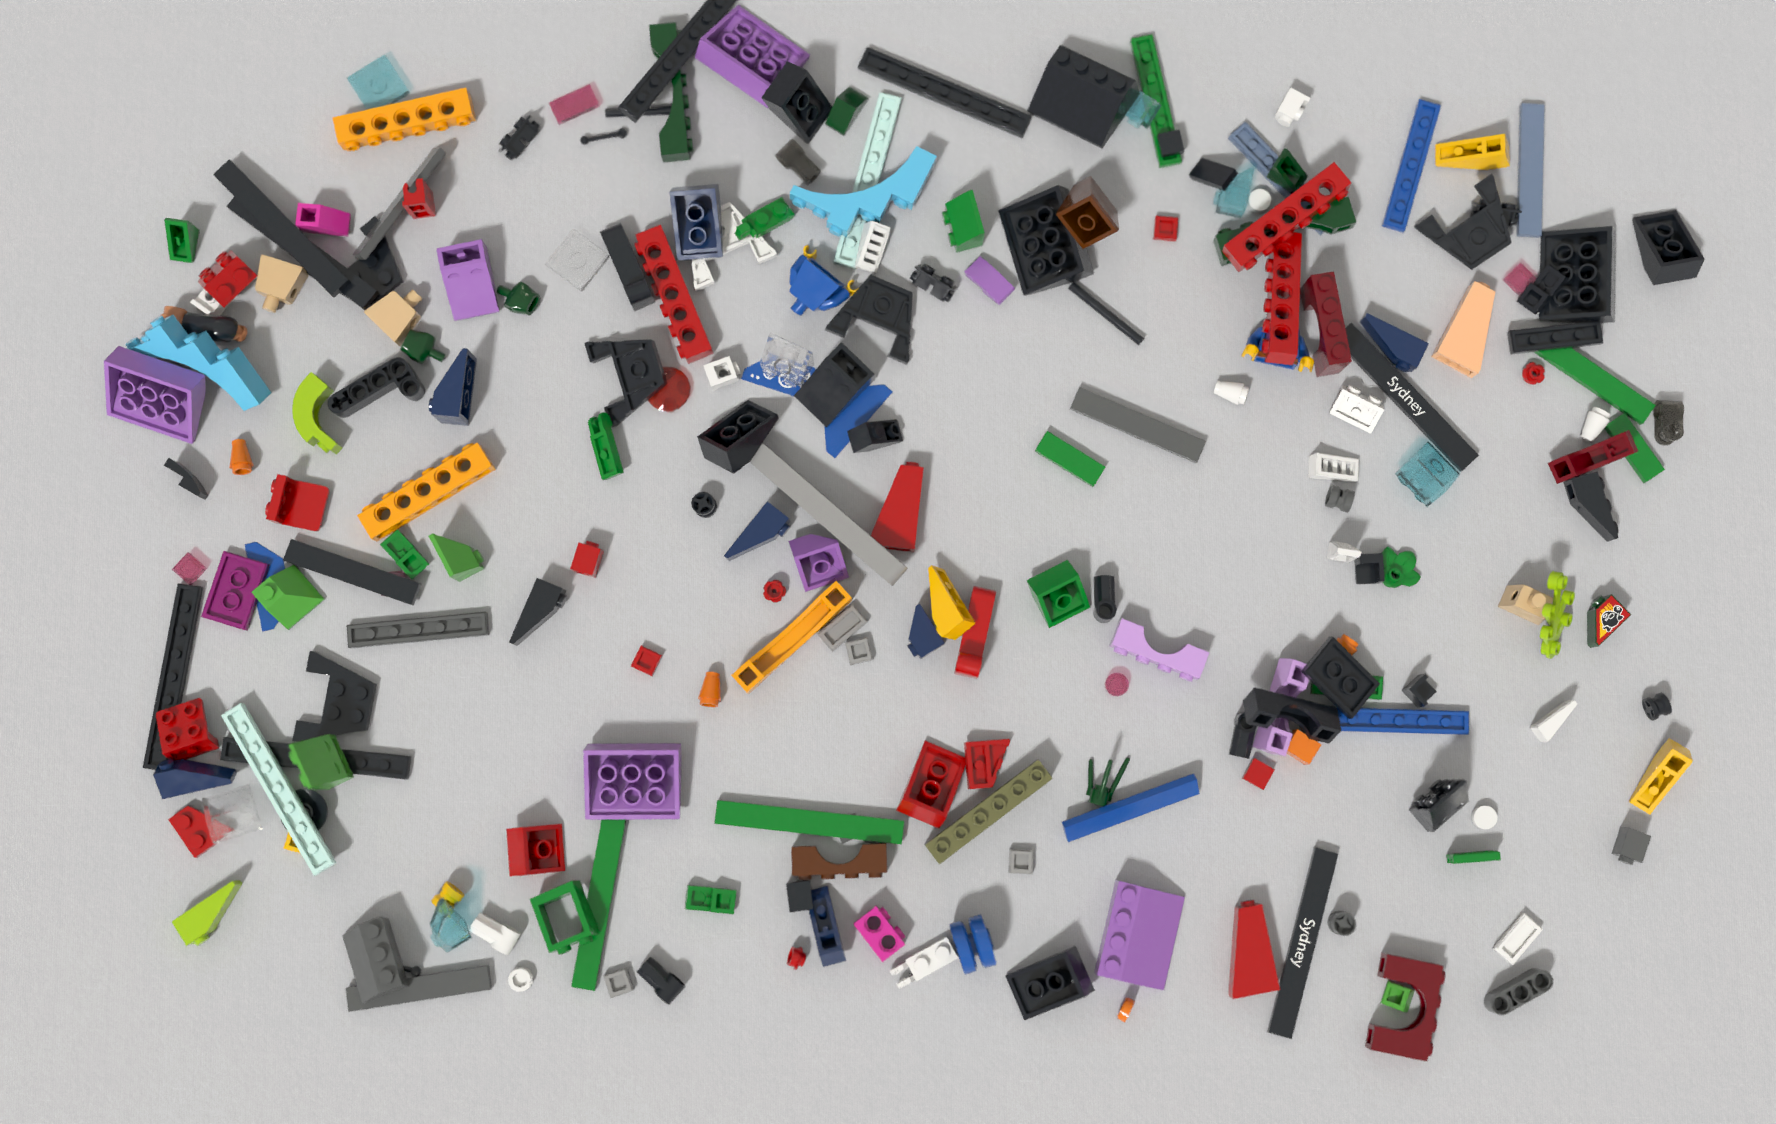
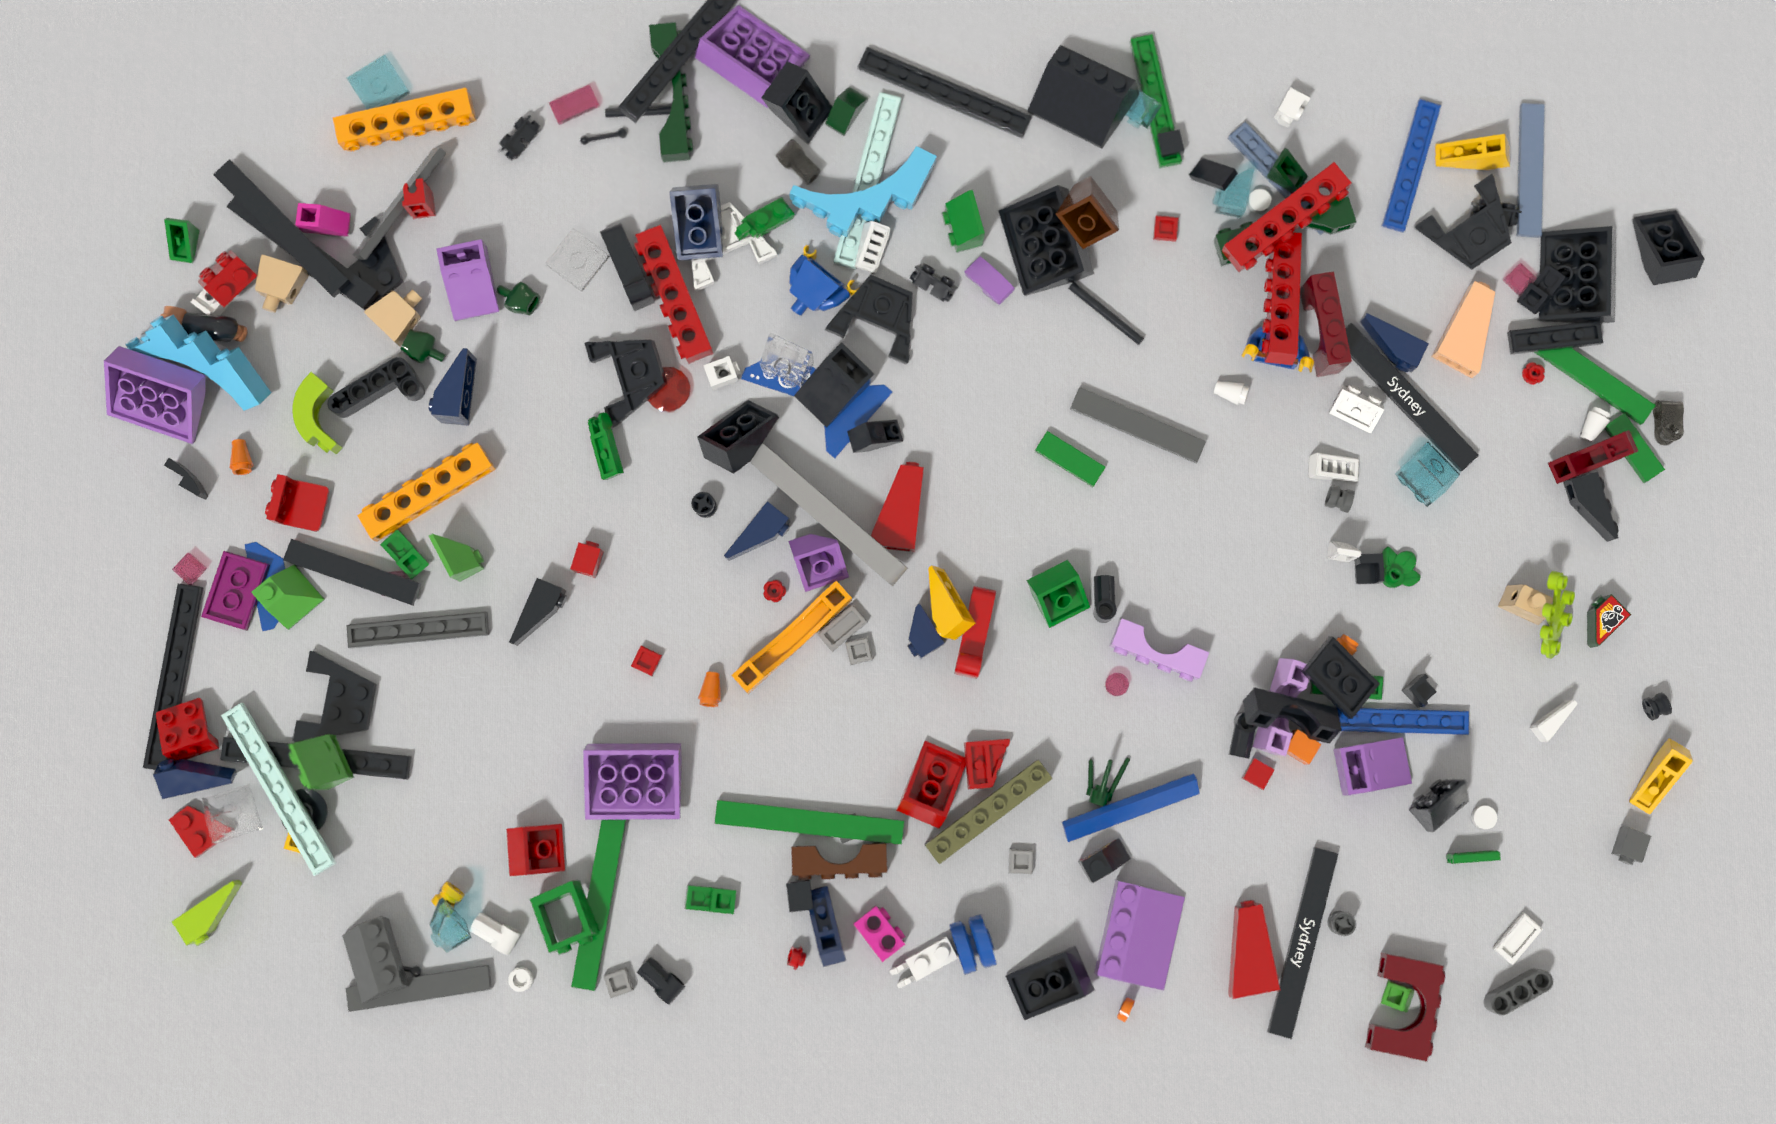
(1104, 860): none -> black slope
(1372, 766): none -> medium lavender slope

